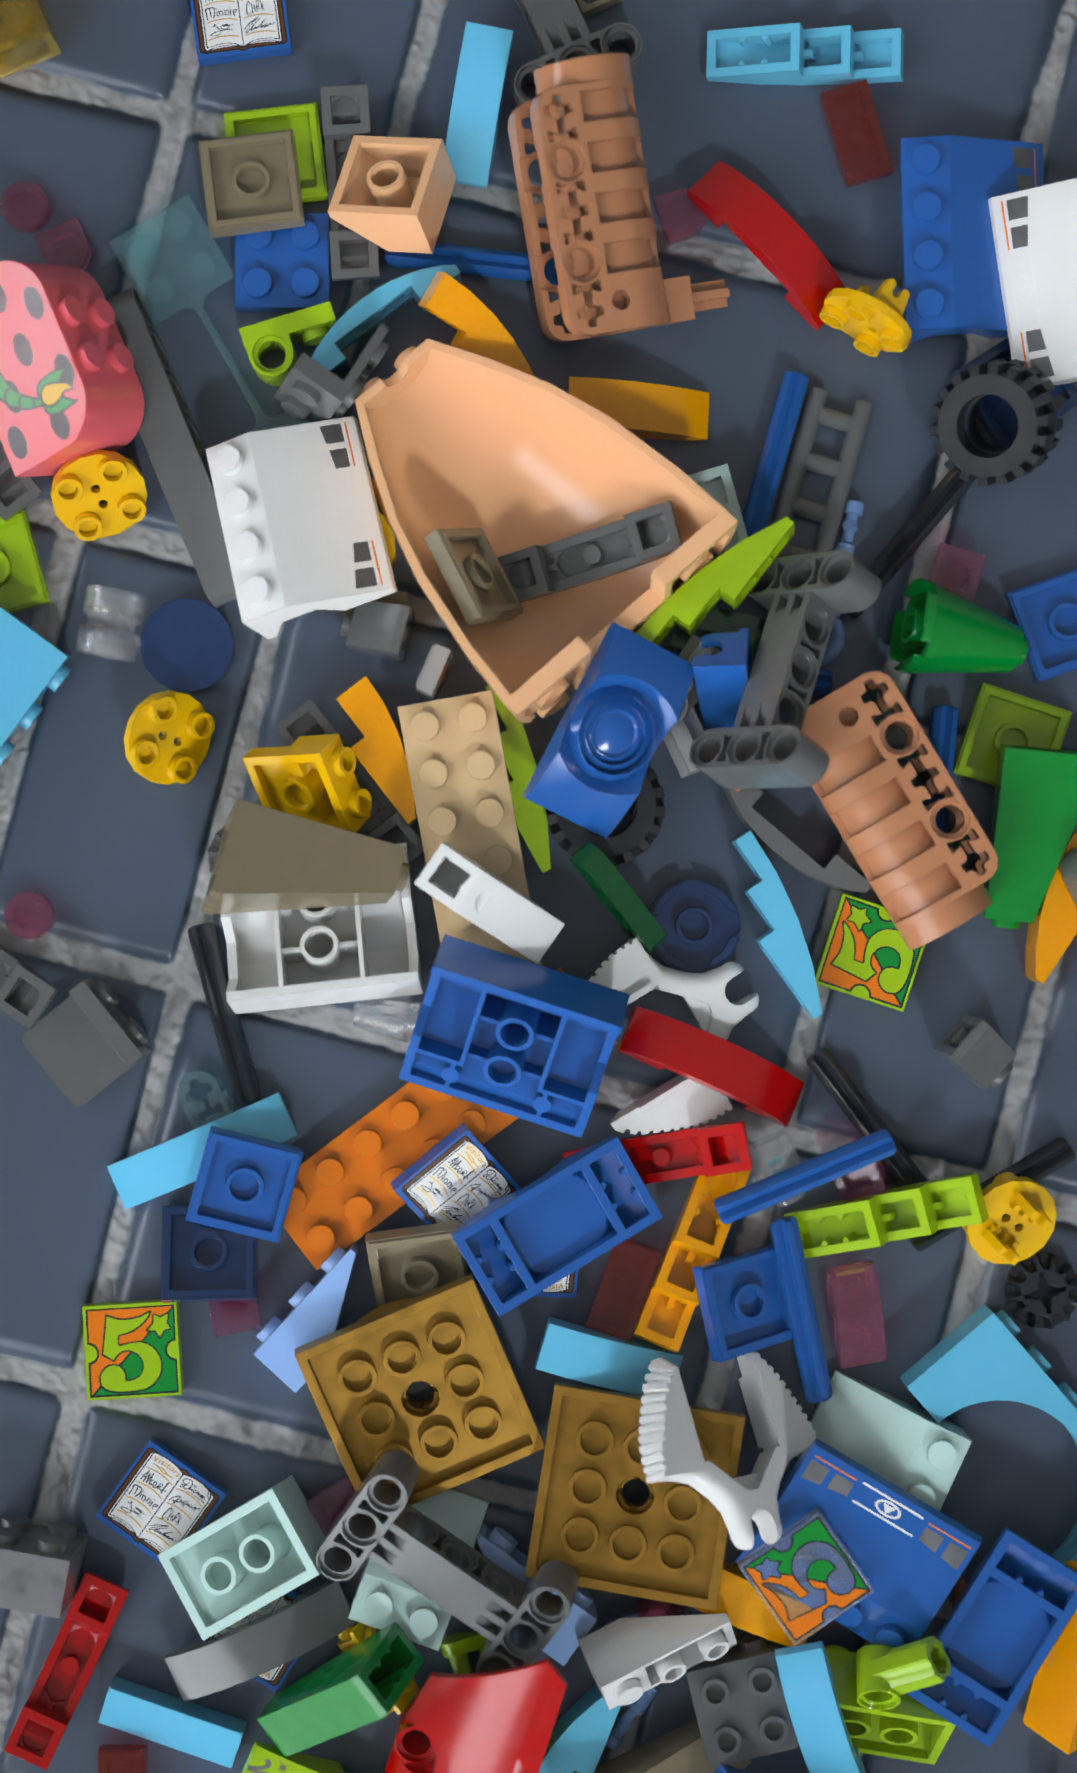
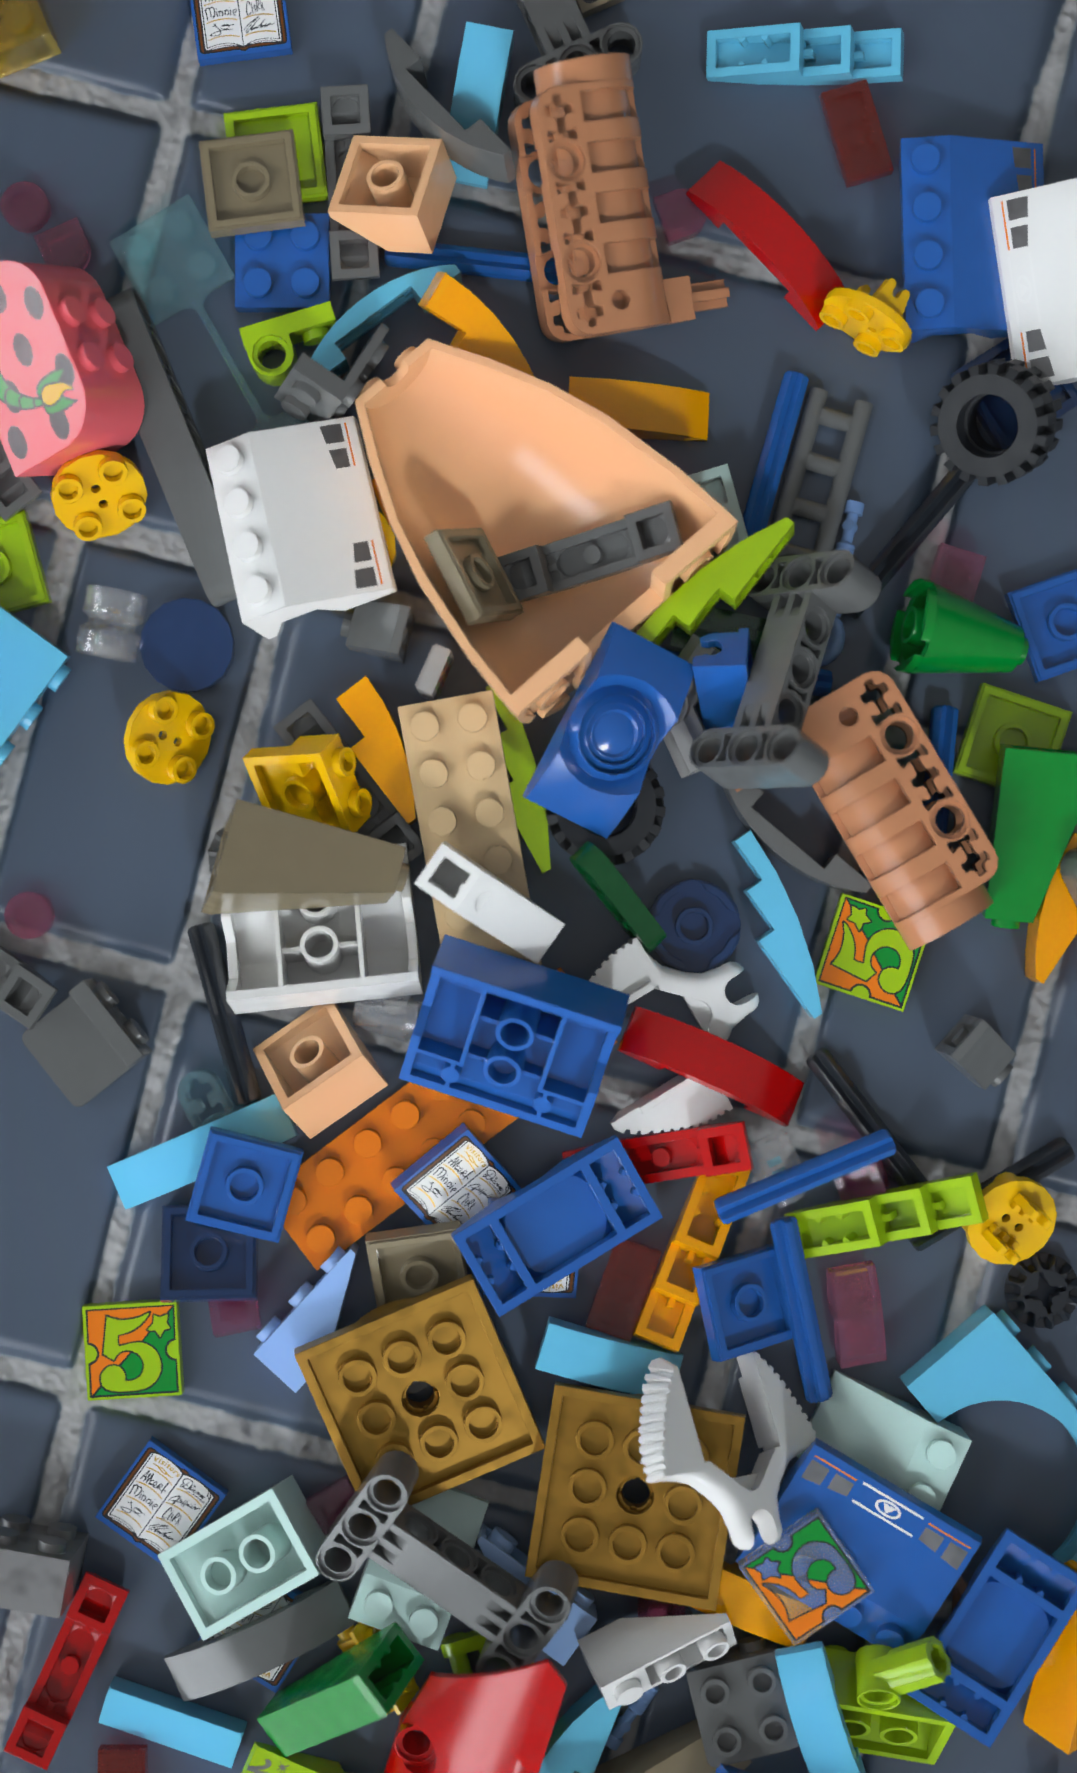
(319, 1068): none -> light nougat slope
(472, 148): none -> dark grey slope

